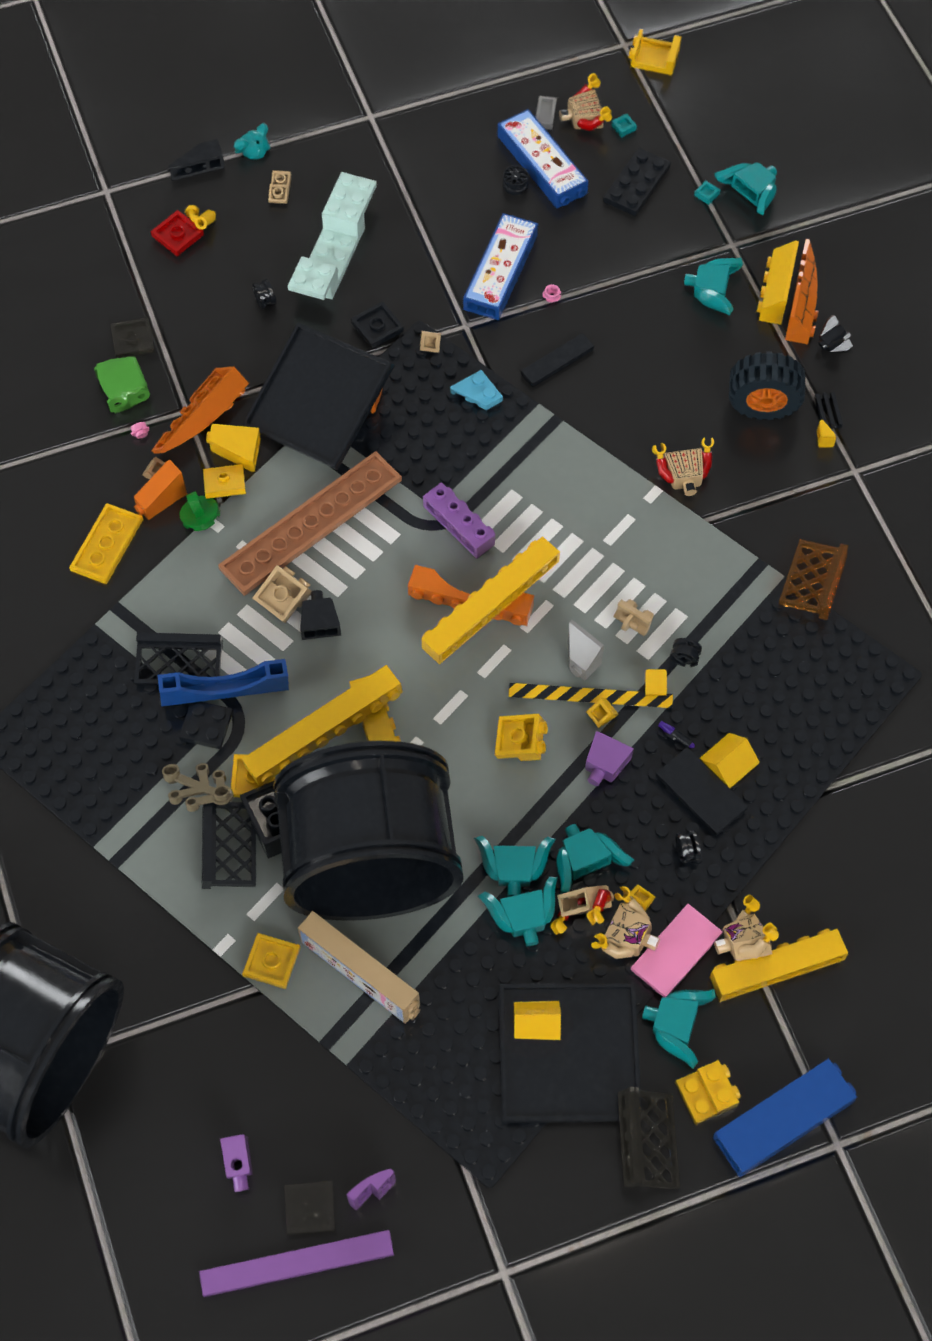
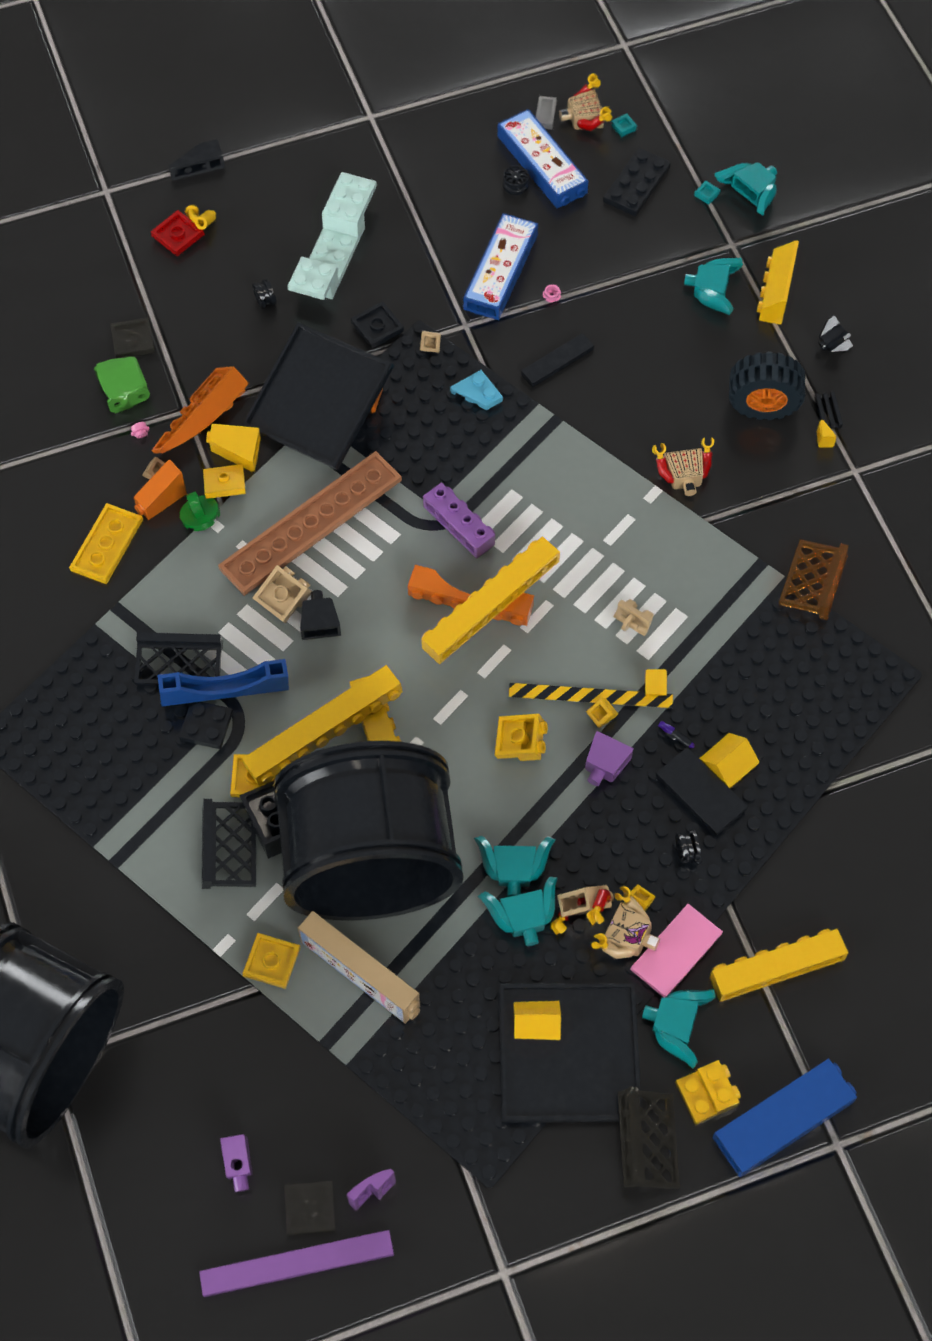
(219, 795): dark tan plant -> none
(248, 145): teal hair -> none
(279, 187): tan slope -> none
(584, 651): light grey slope -> none
(586, 853): teal torso -> none
(654, 54): yellow panel -> none
(685, 653): black wheel -> none
(746, 935): tan torso -> none
(804, 300): orange wedge -> none

